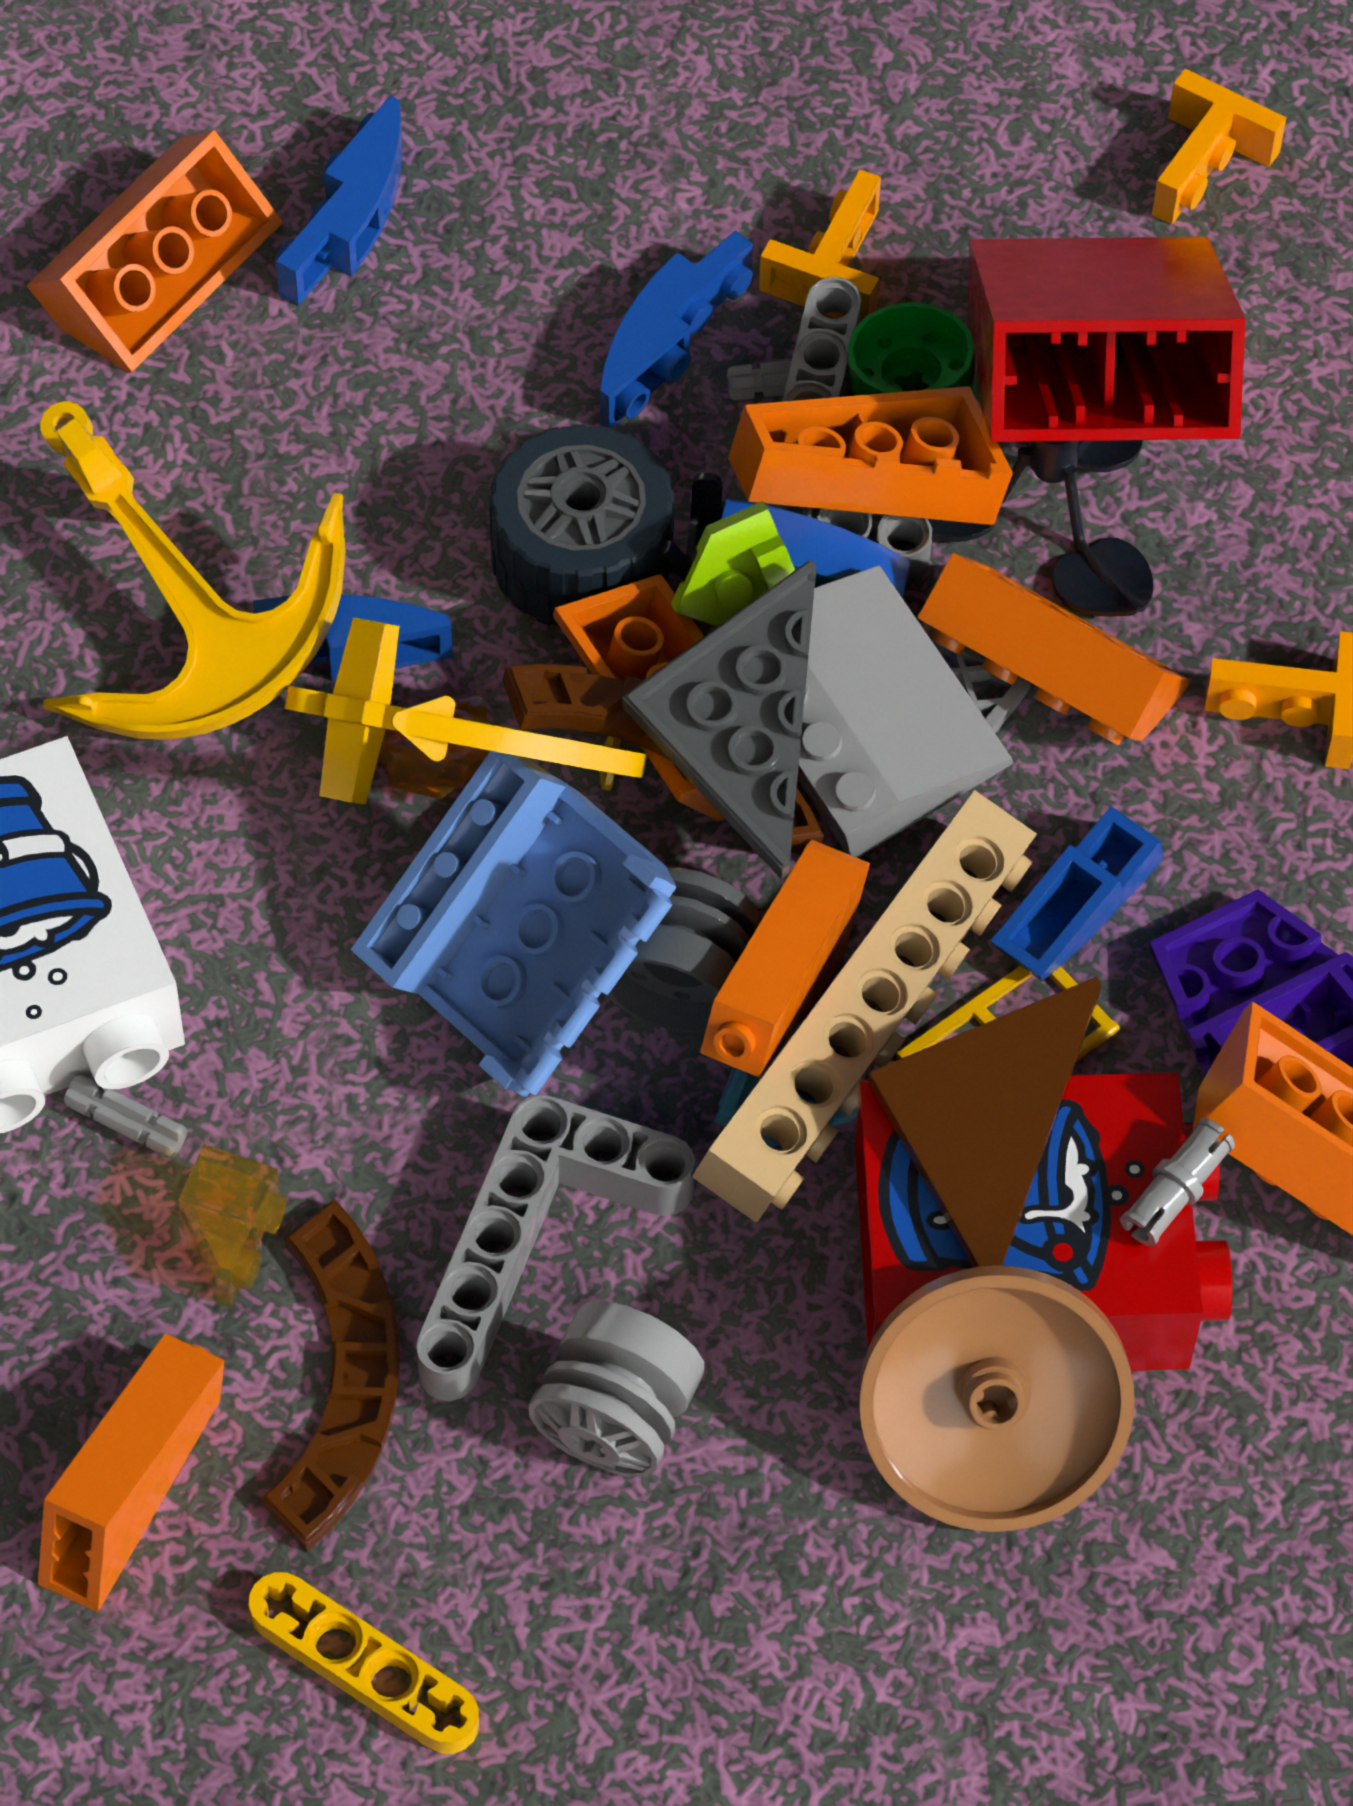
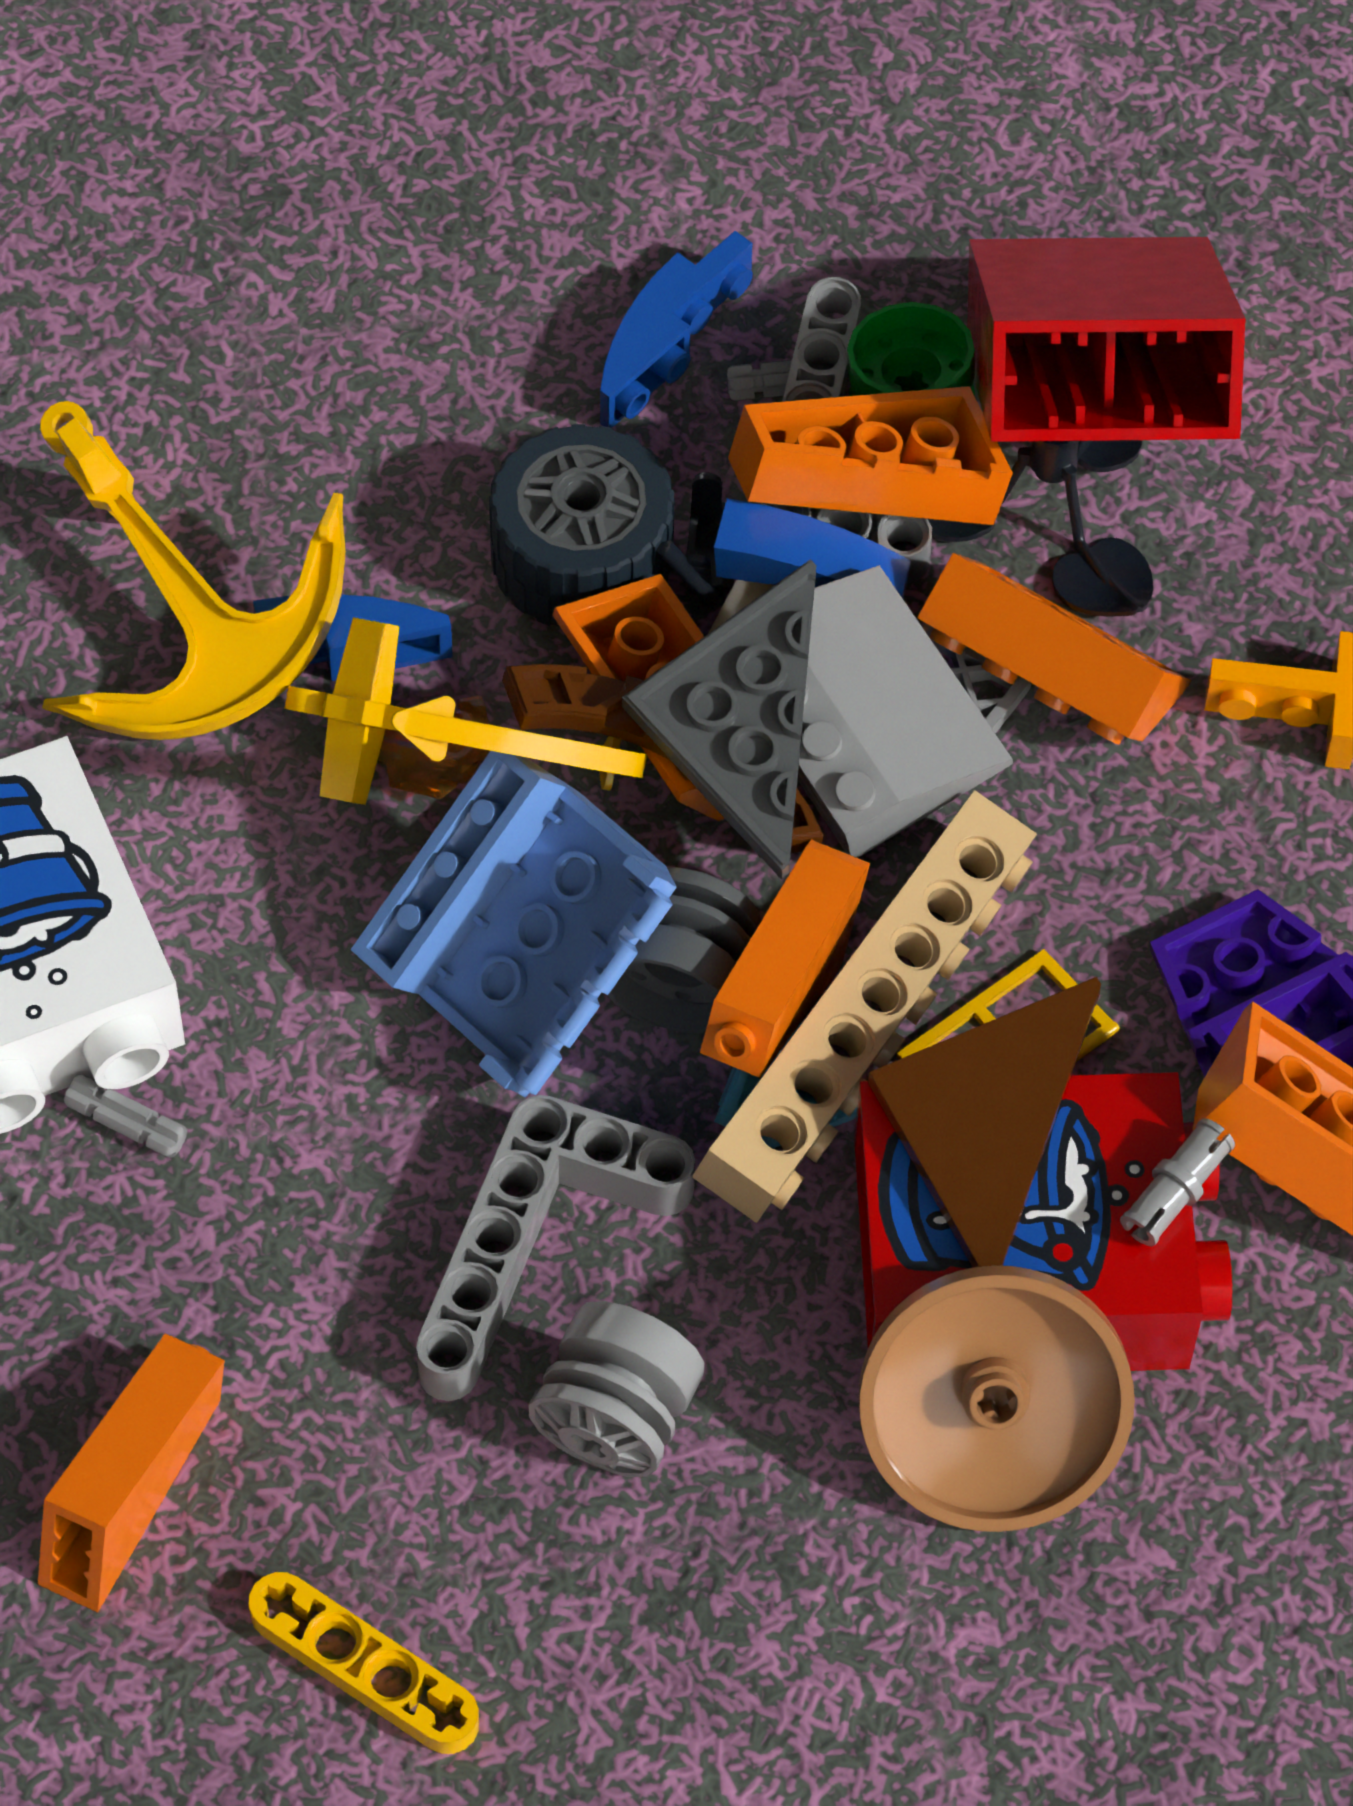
(157, 251): orange slope -> none
(225, 1216): clear yellow slope -> none
(358, 200): blue slope -> none
(361, 1382): reddish brown tile -> none
(733, 566): lime plate -> none
(792, 272): light orange bracket -> none
(1079, 894): blue slope -> none
(1220, 126): light orange bracket -> none

